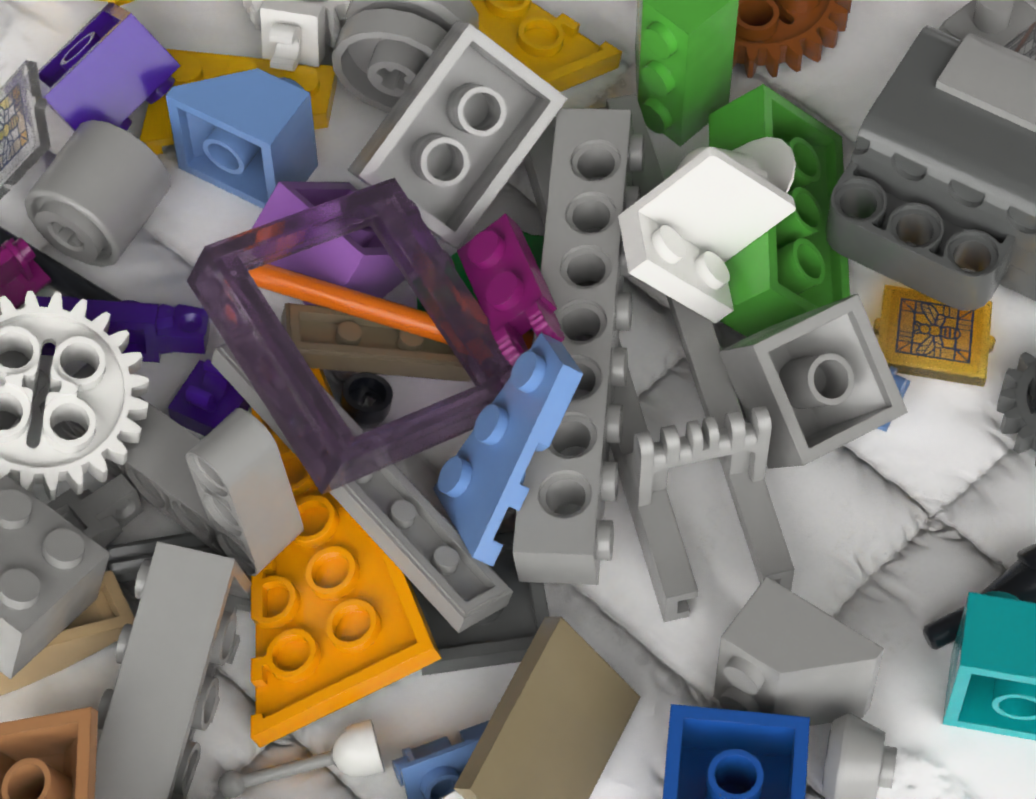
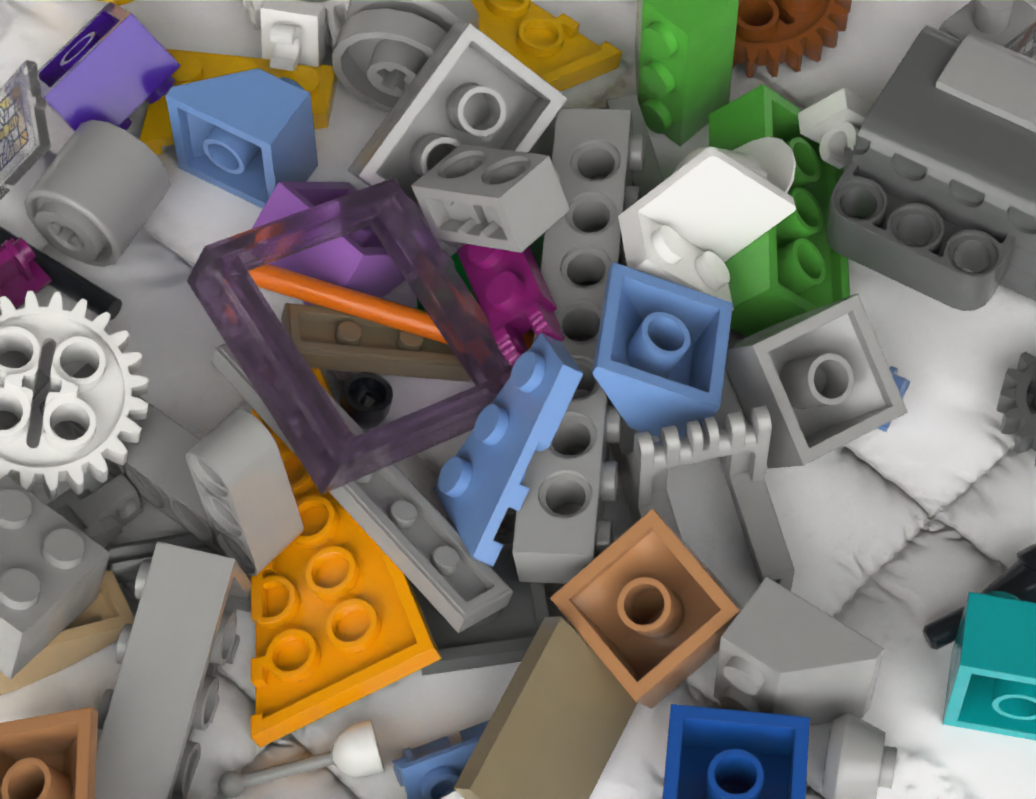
(151, 327): dark purple hinge -> none
(205, 399): dark purple tile -> none
(491, 197): none -> light grey brick
(649, 609): none -> medium nougat slope
(660, 350): none -> medium blue slope
(835, 124): none -> white tile
(933, 338): piece -> none

